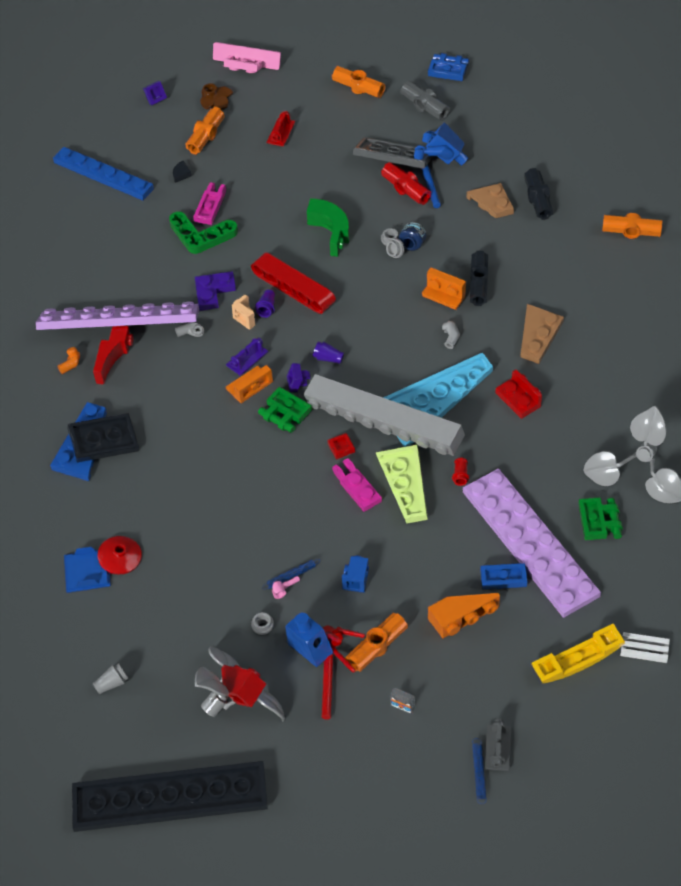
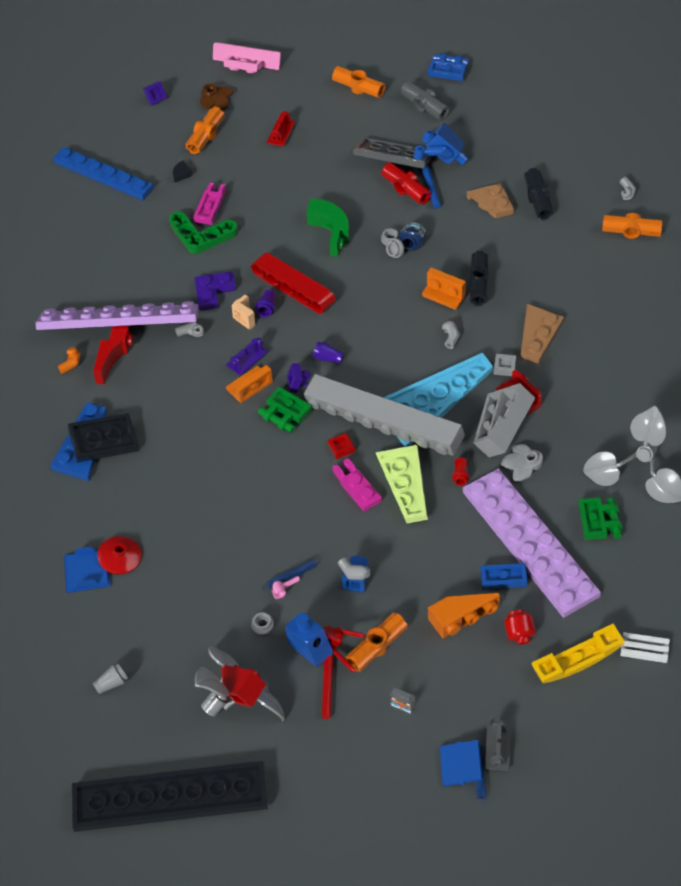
(353, 572): none -> light grey arm
(460, 763): none -> blue piece
(502, 418): none -> light grey wedge
(504, 364): none -> light grey plate
(519, 627): none -> red head
(521, 463): none -> light grey plate
(629, 189): none -> light grey arm

